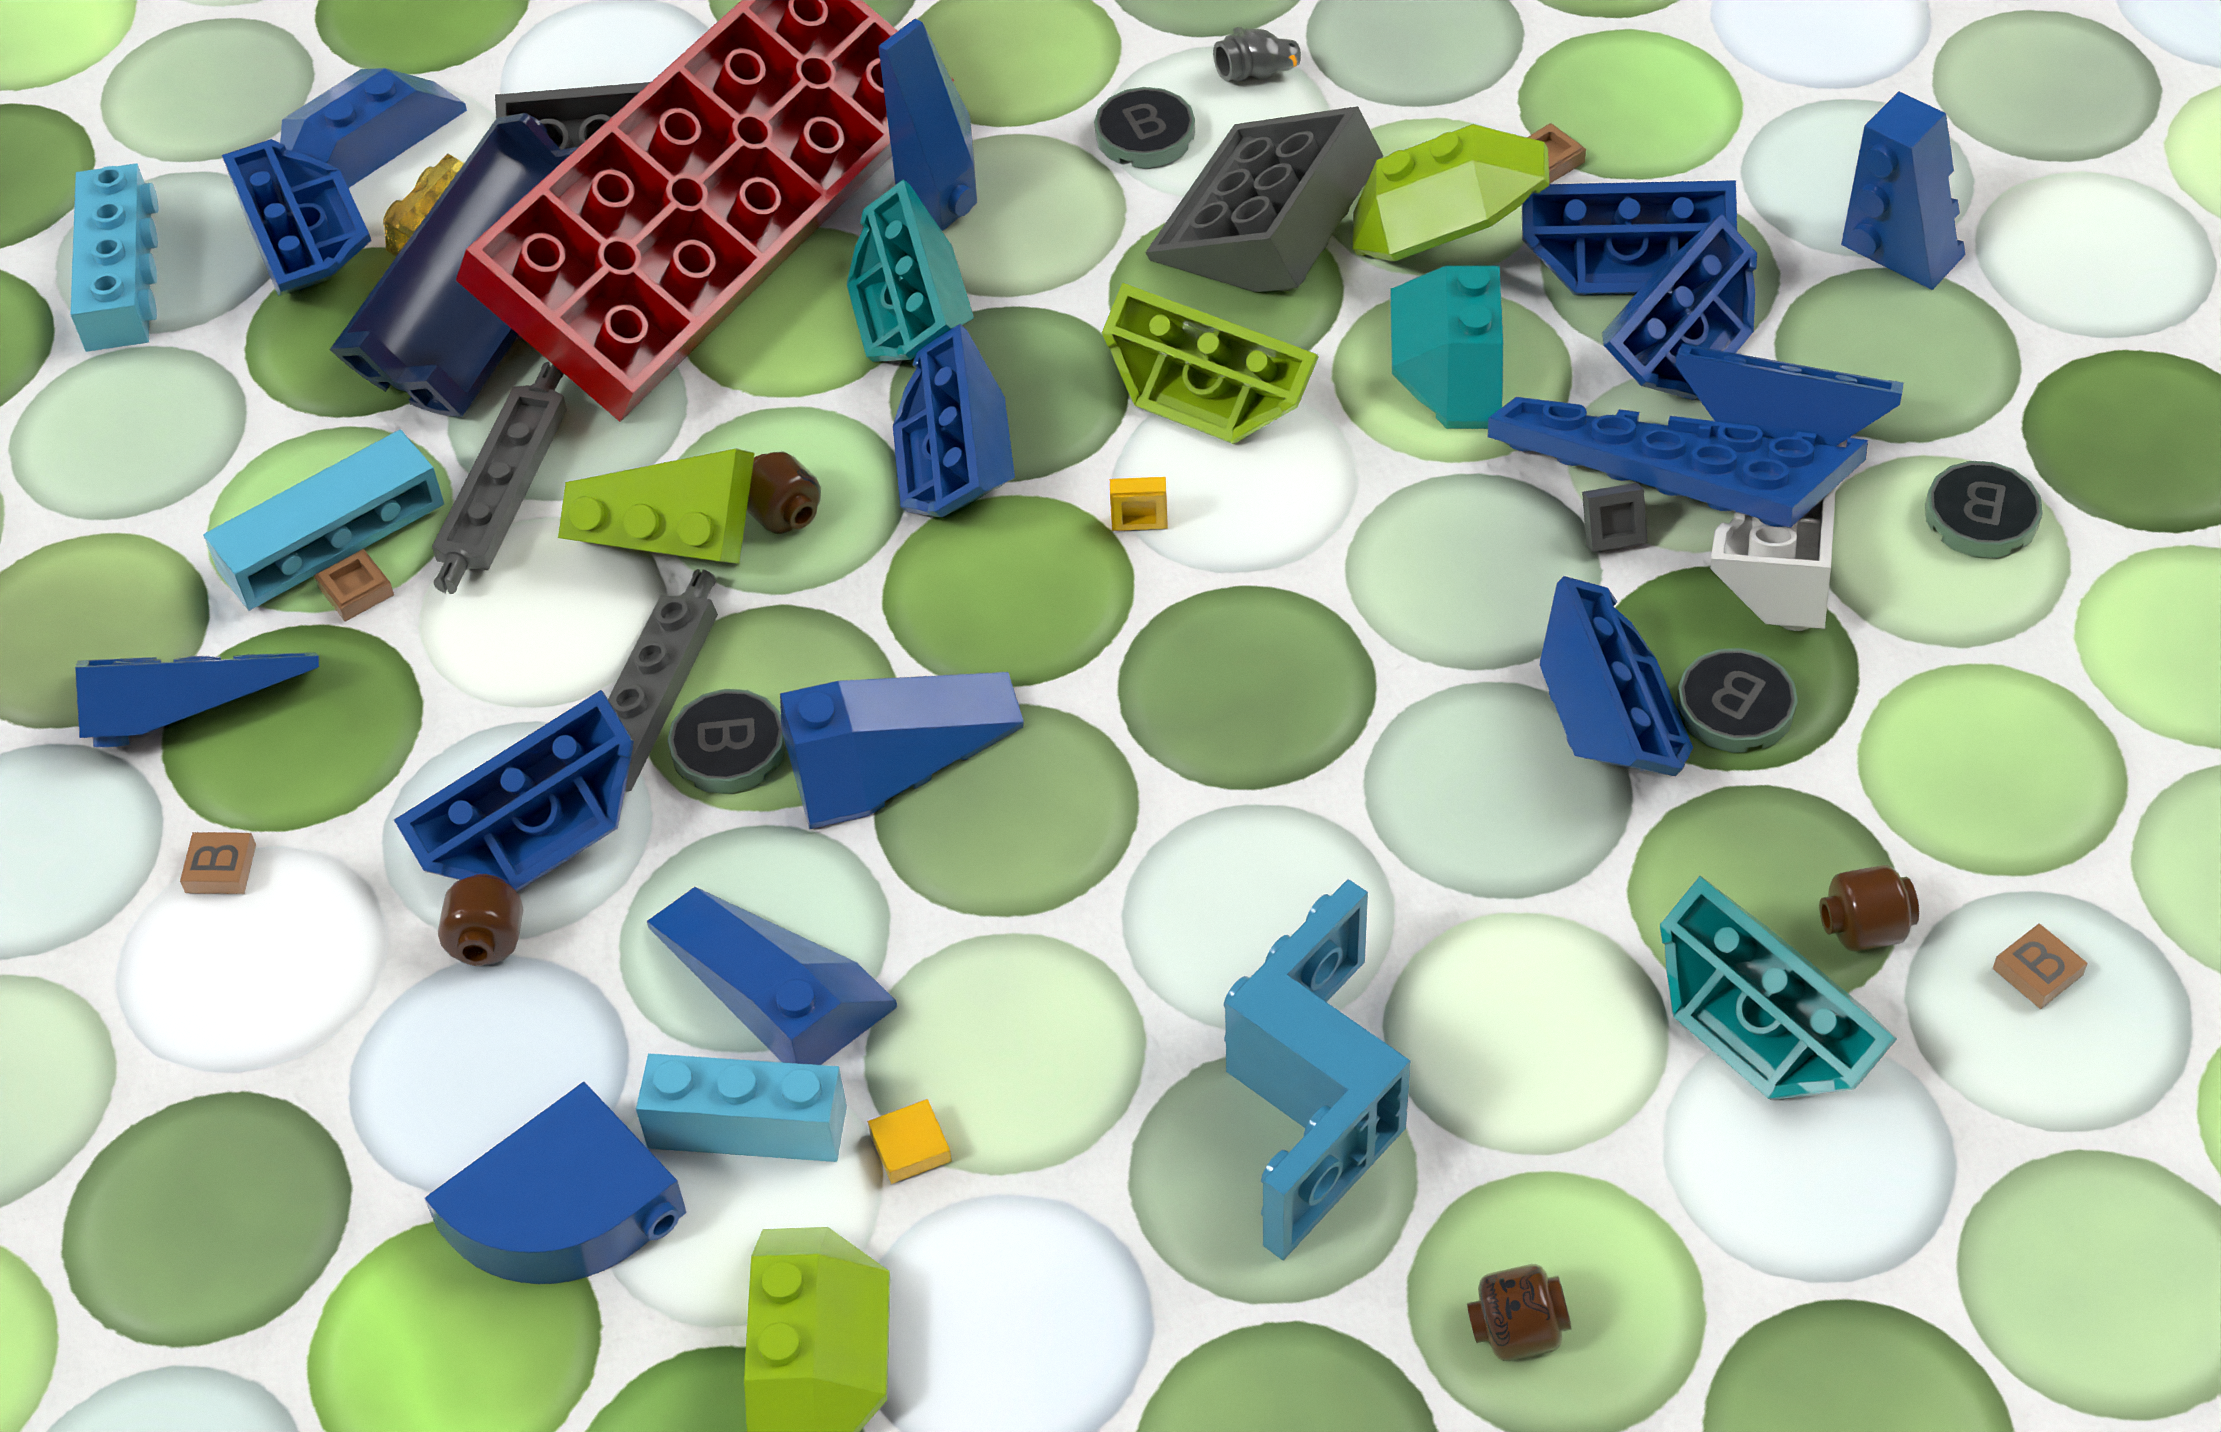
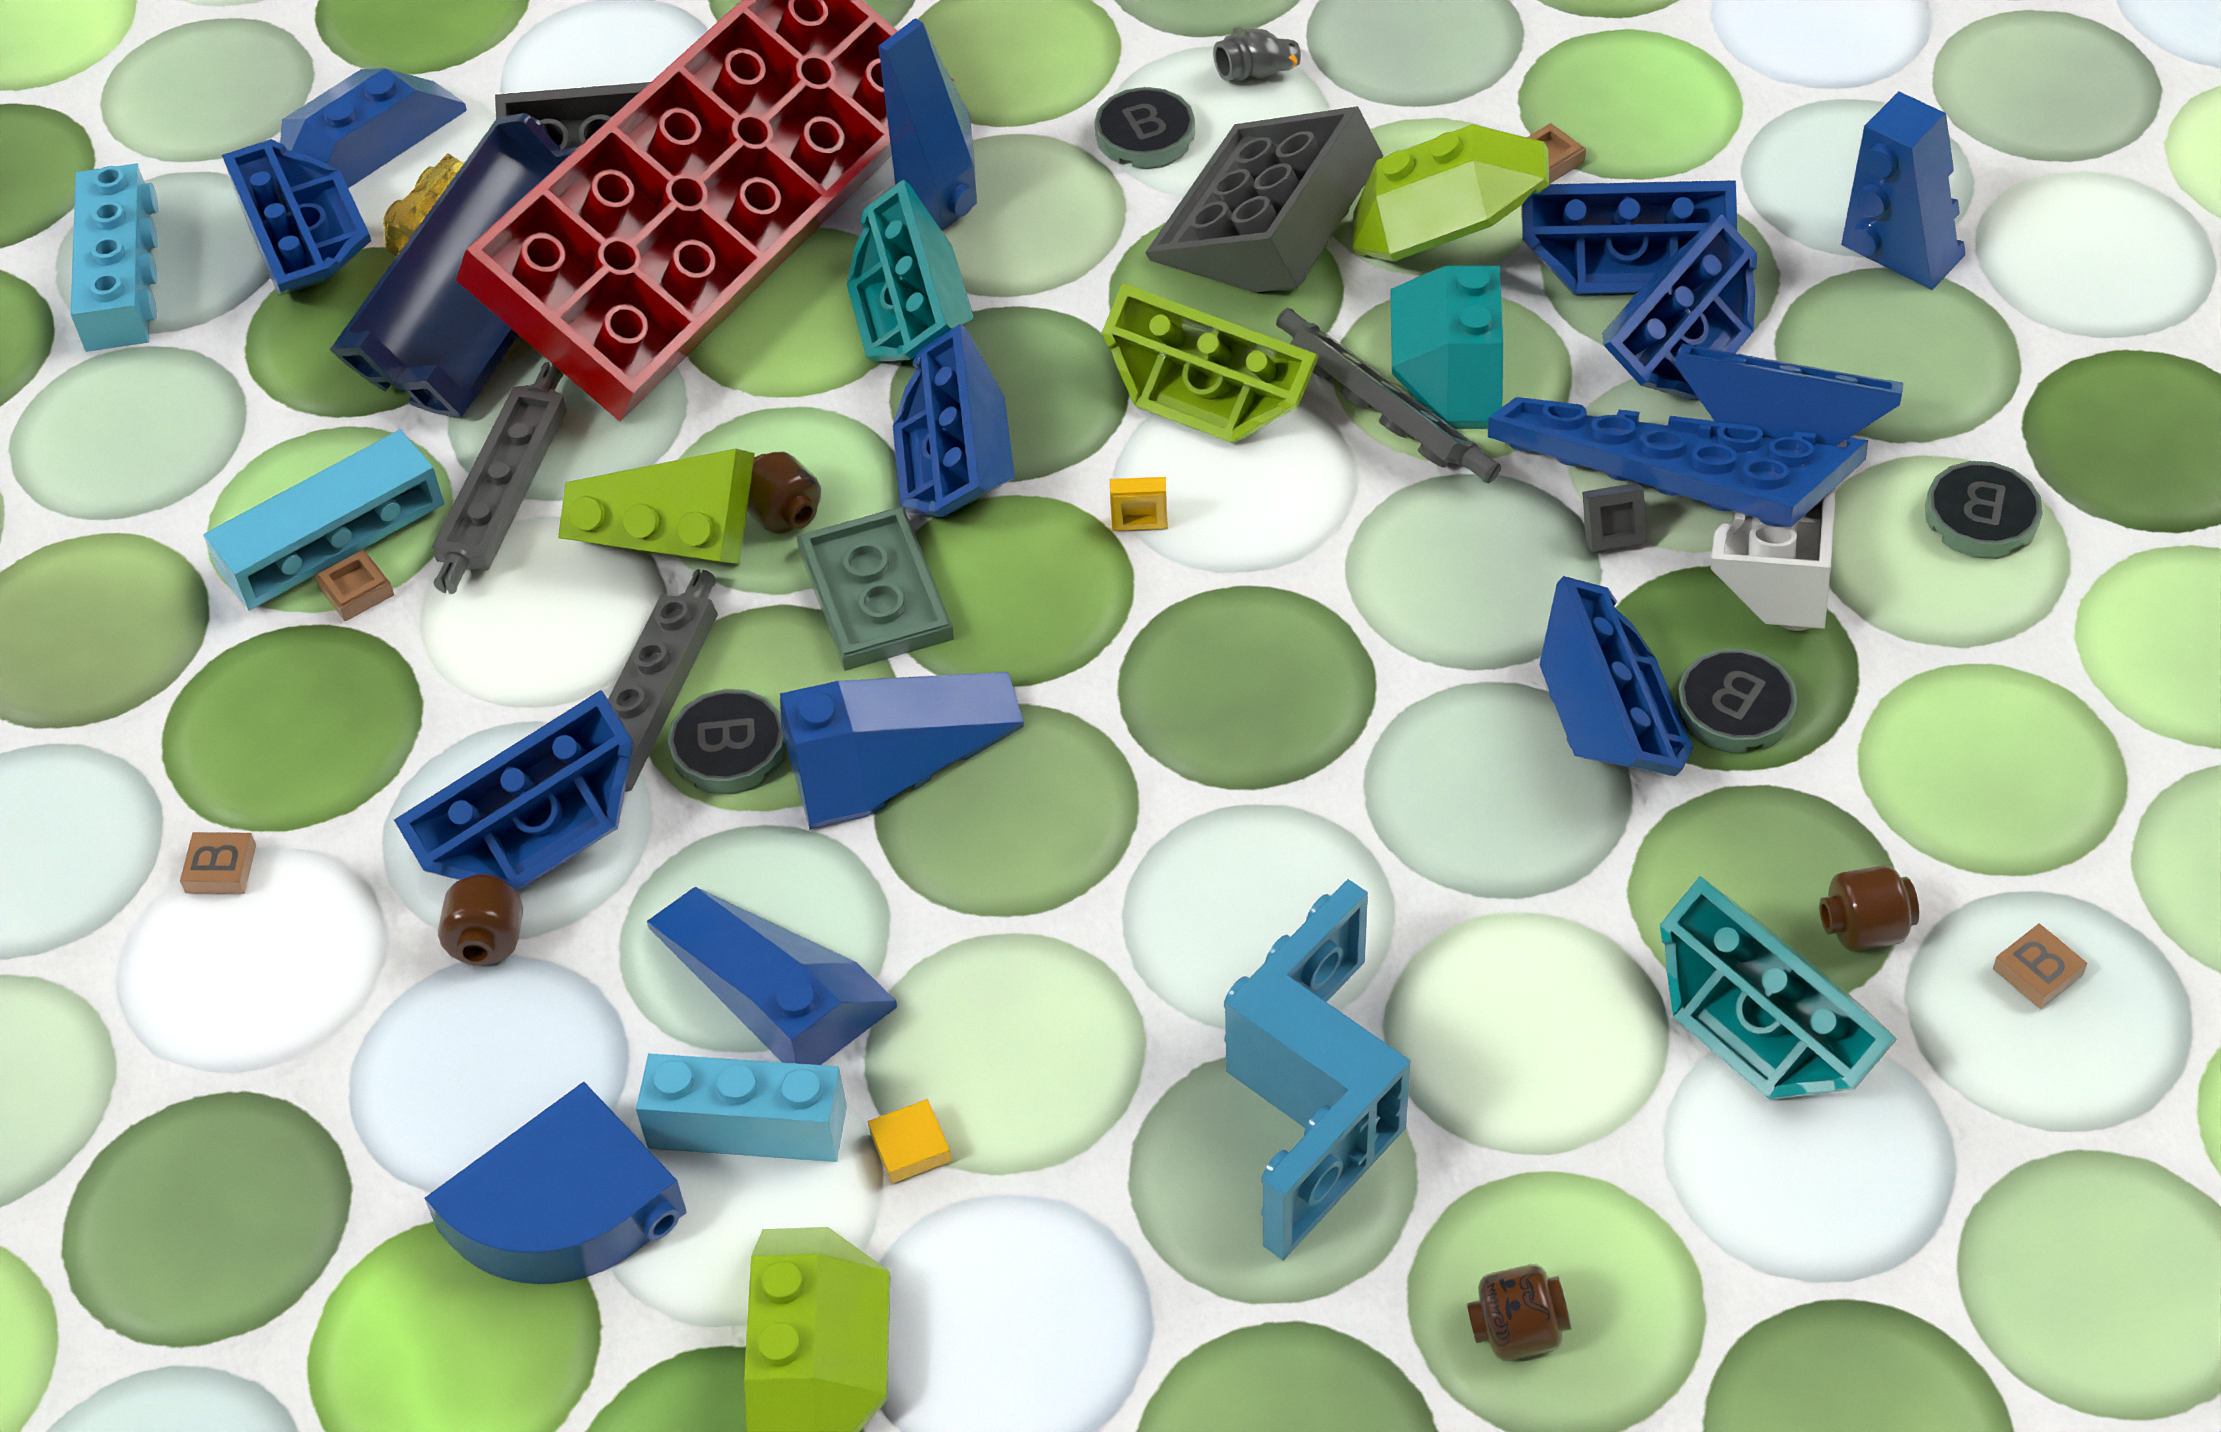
(144, 694): blue wedge -> none
(874, 588): none -> sand green tile
(1399, 410): none -> dark grey plate

